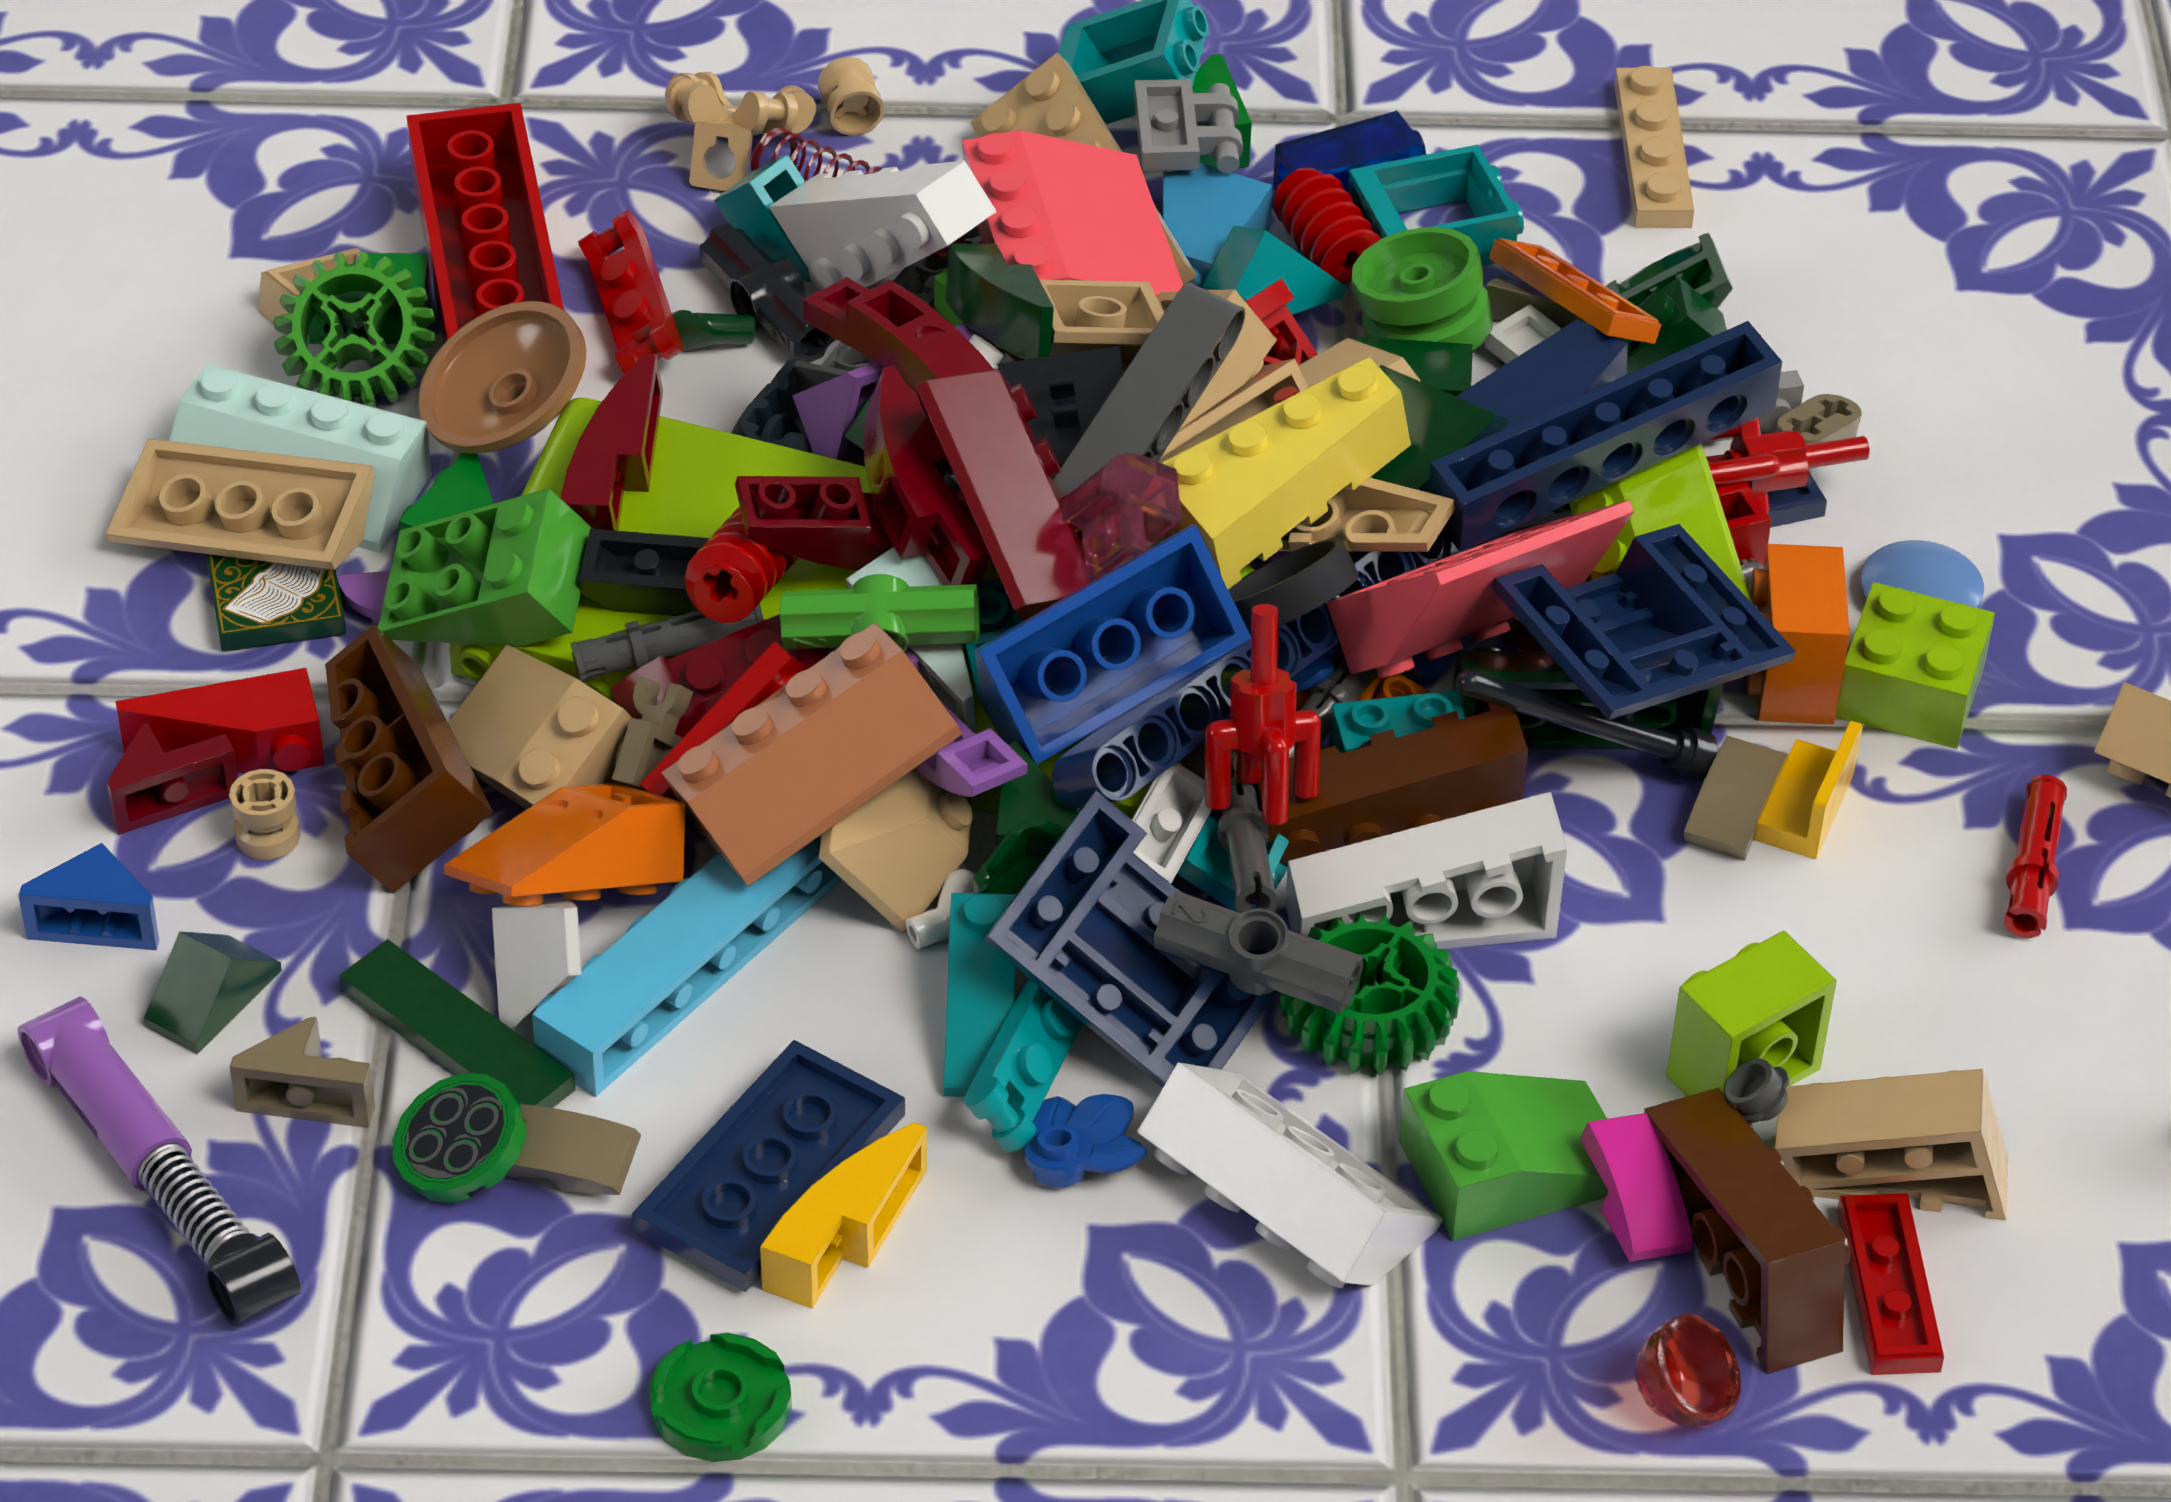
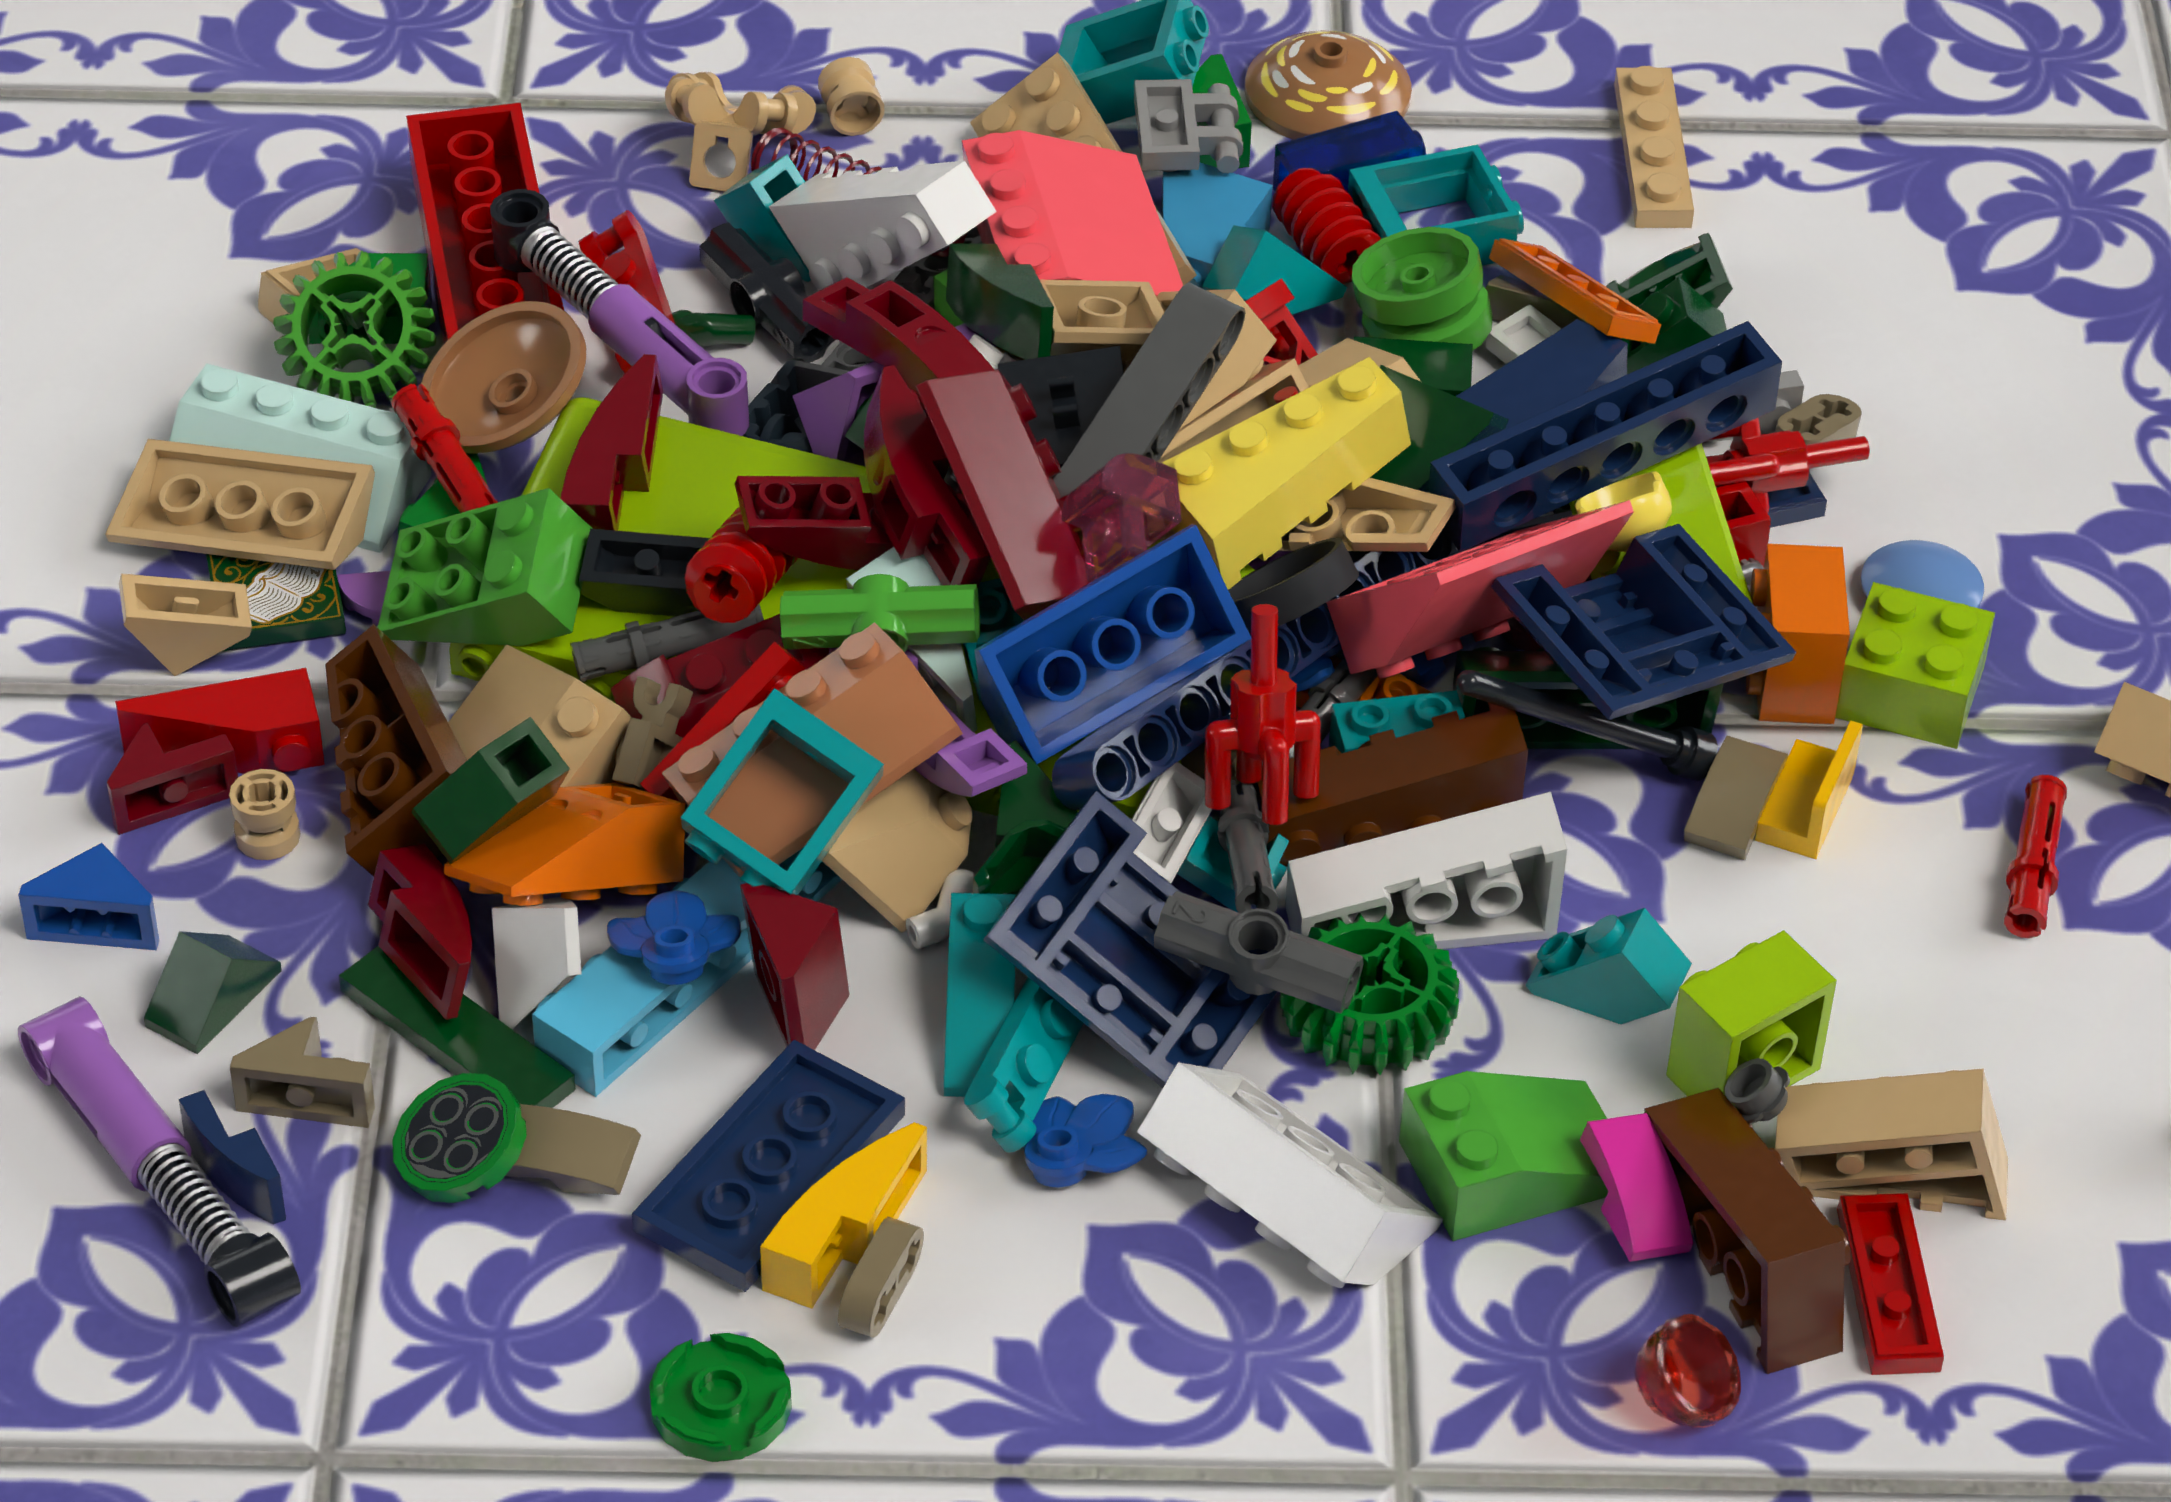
(184, 618): none -> tan slope
(234, 1163): none -> dark blue slope
(423, 924): none -> dark red slope
(438, 443): none -> red pin
(492, 790): none -> dark green slope
(674, 936): none -> blue plate
(703, 386): none -> piece
(796, 960): none -> dark red slope
(819, 743): none -> teal window
(880, 1277): none -> dark tan beam
(1324, 83): none -> medium nougat dish
(1612, 969): none -> teal slope
(1648, 499): none -> light yellow hair

